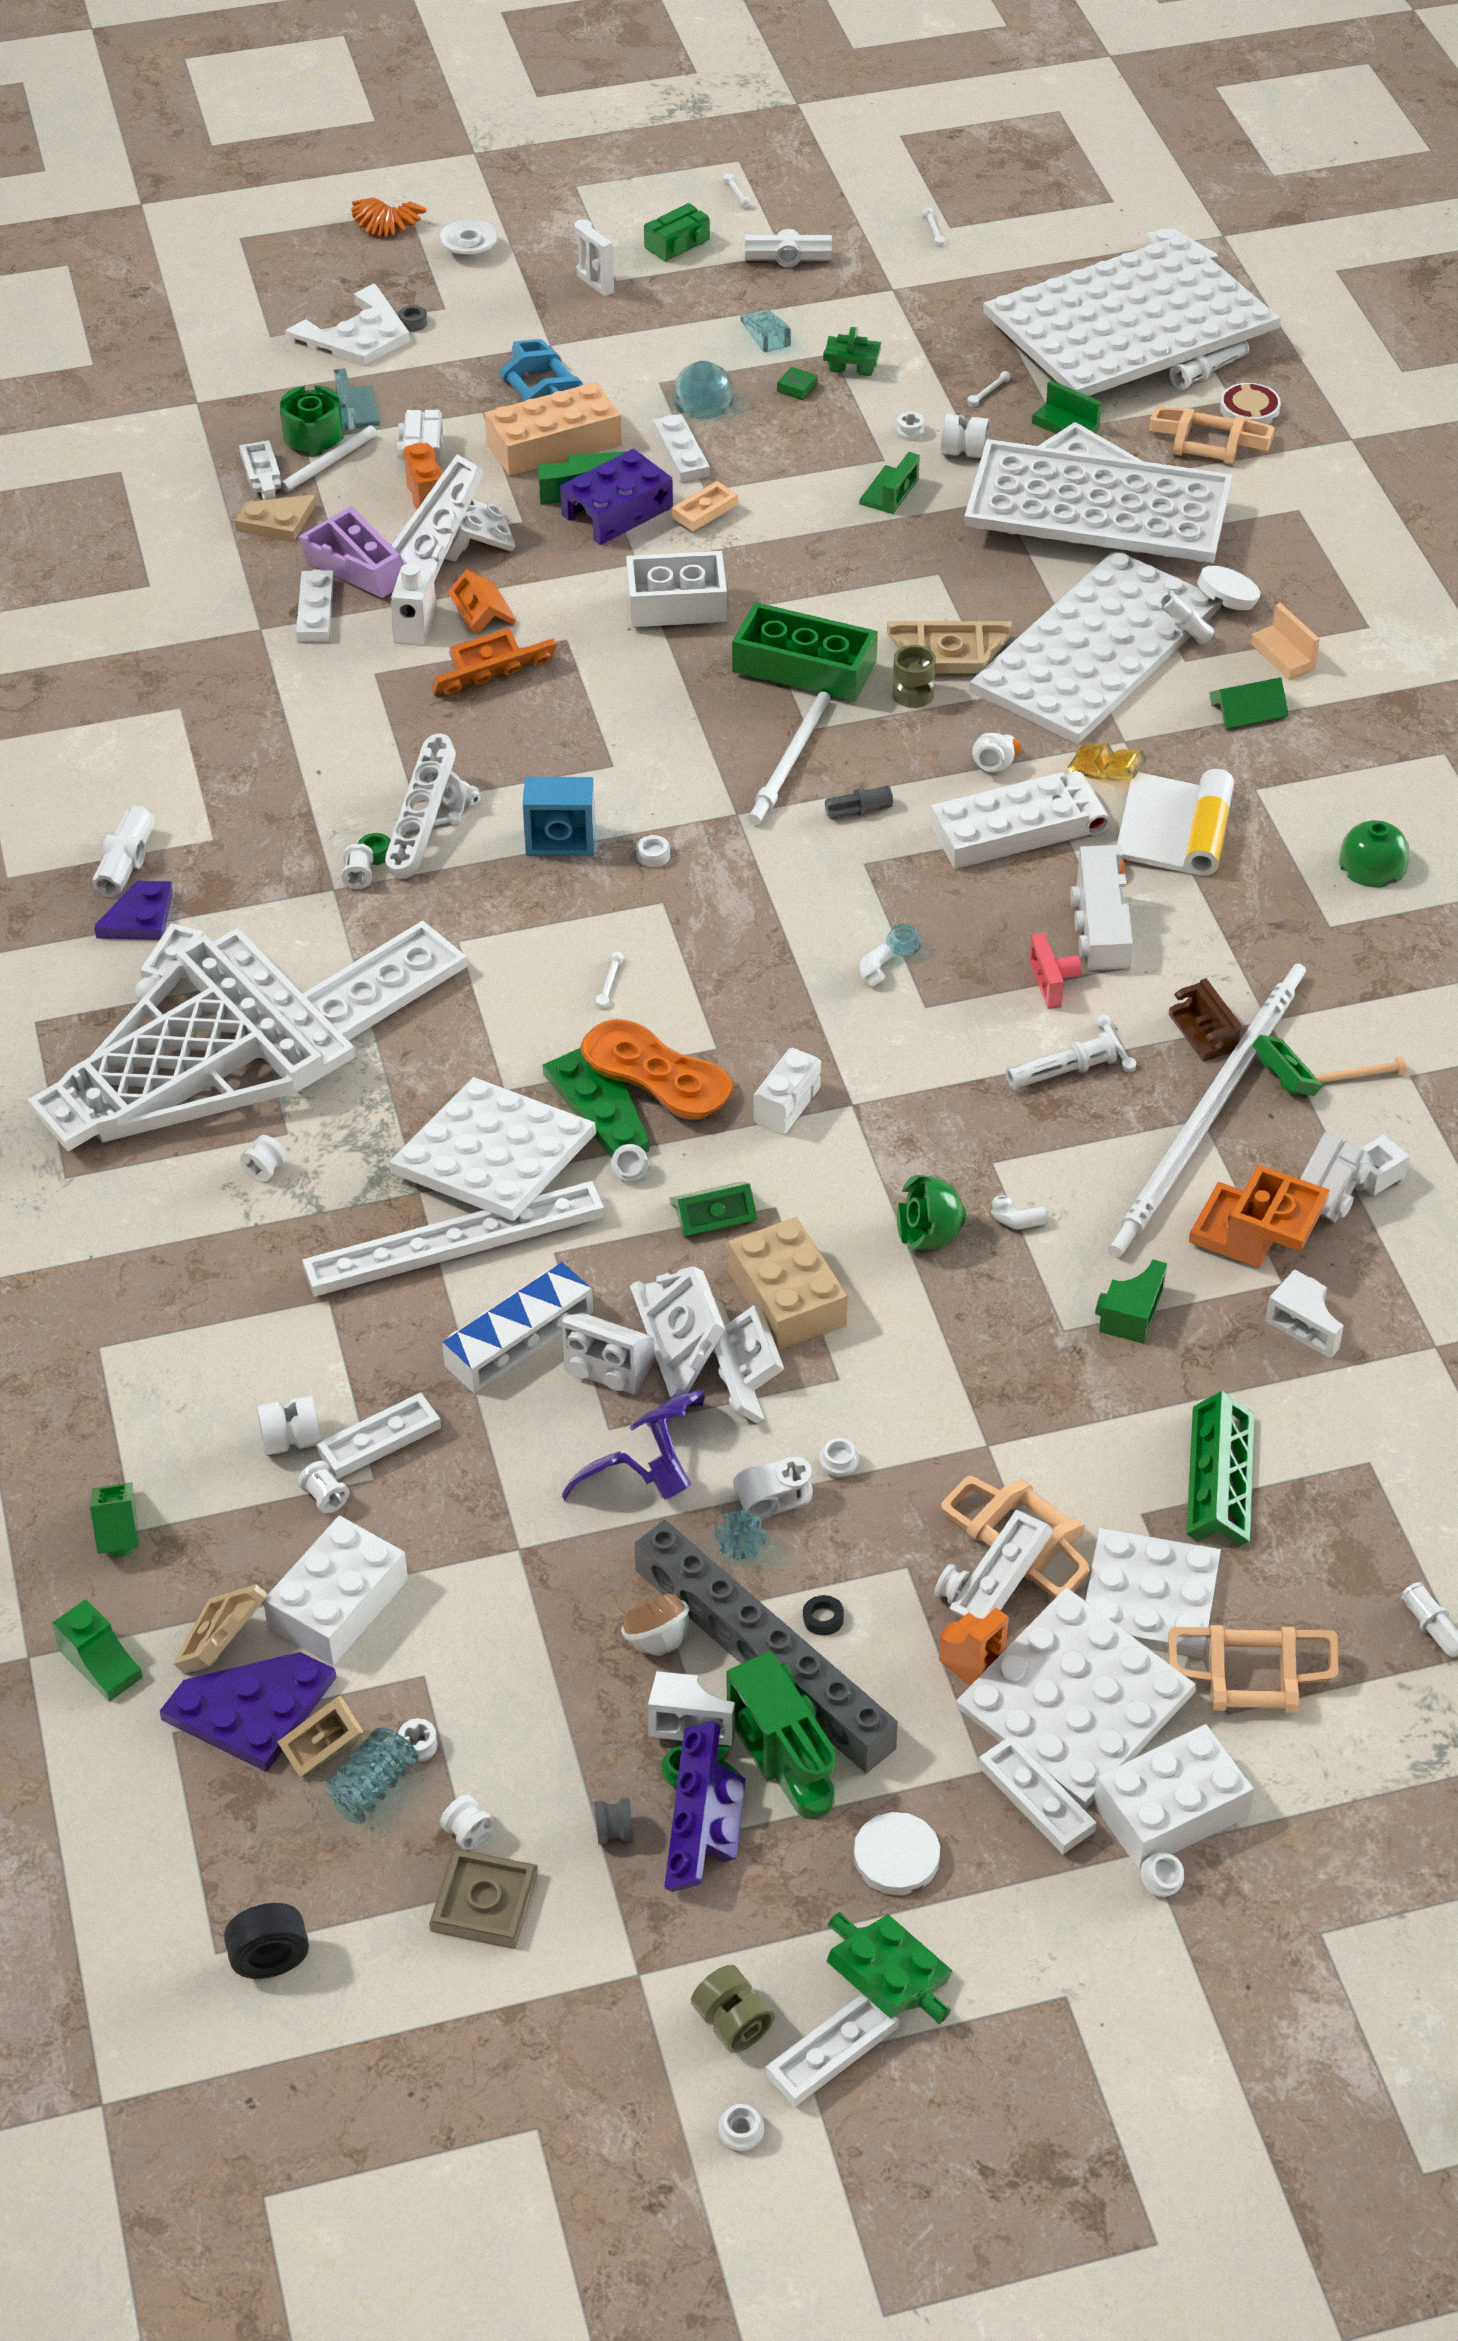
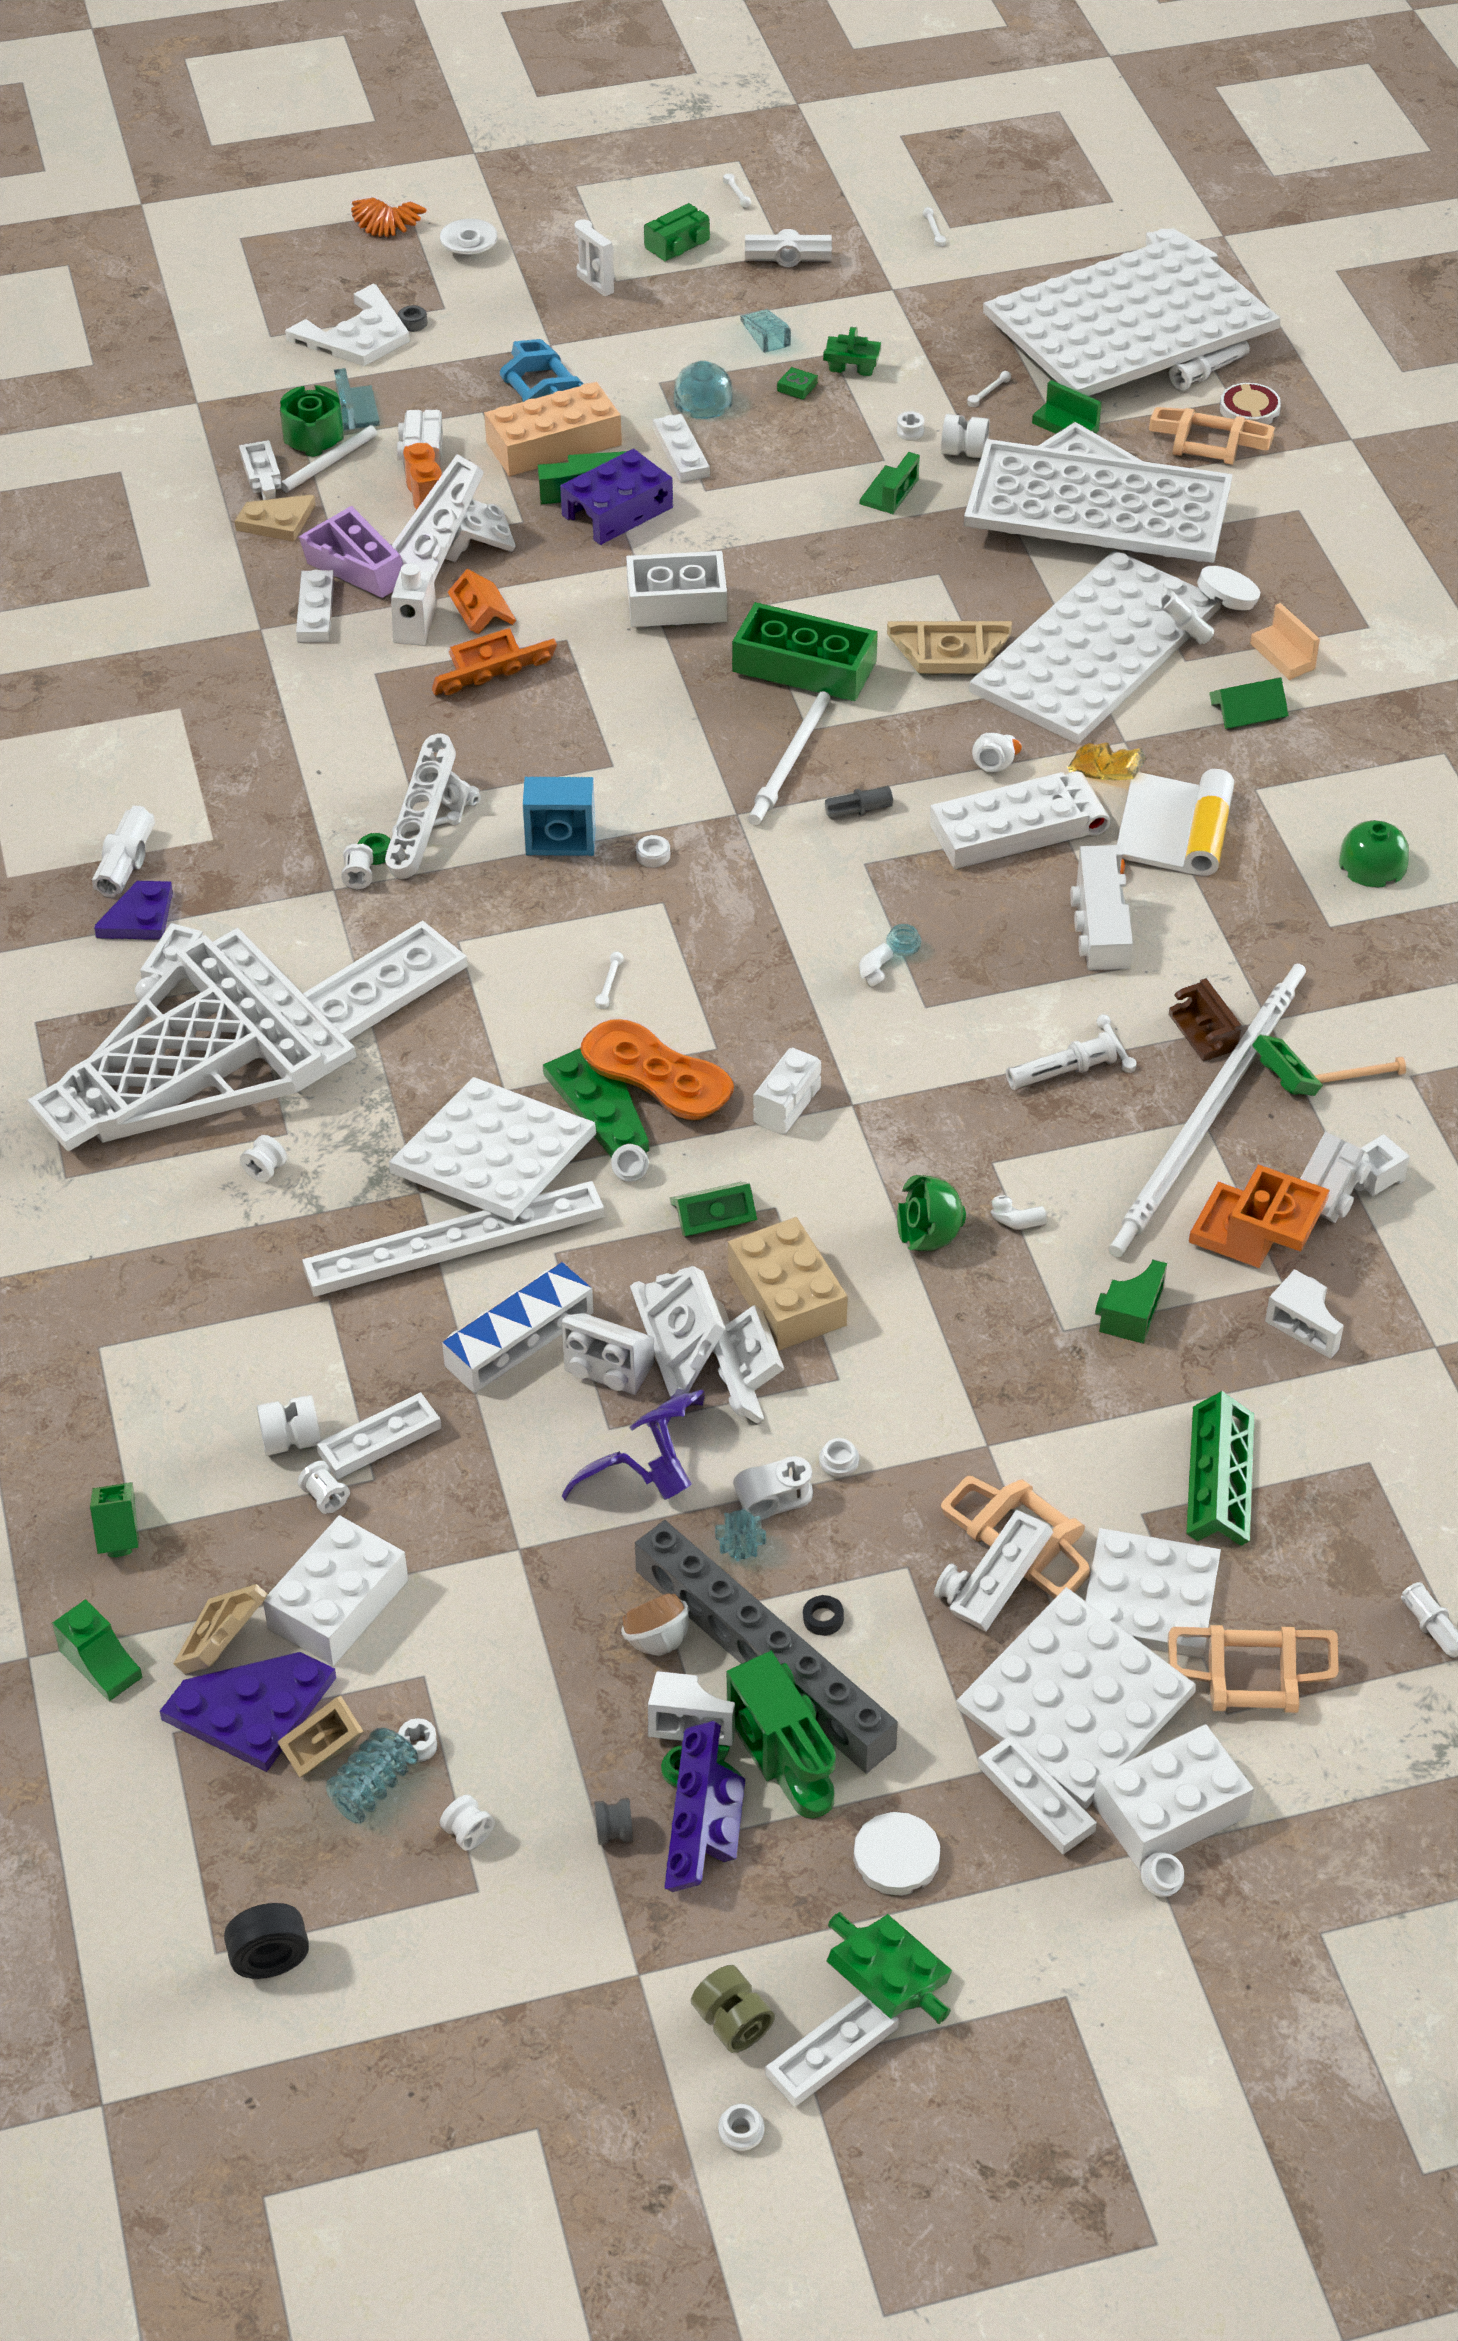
(484, 1898): dark tan tile -> none
(705, 506): light nougat plate -> none
(914, 676): olive wheel -> none
(973, 1644): orange arch -> none
(1051, 970): coral tile -> none

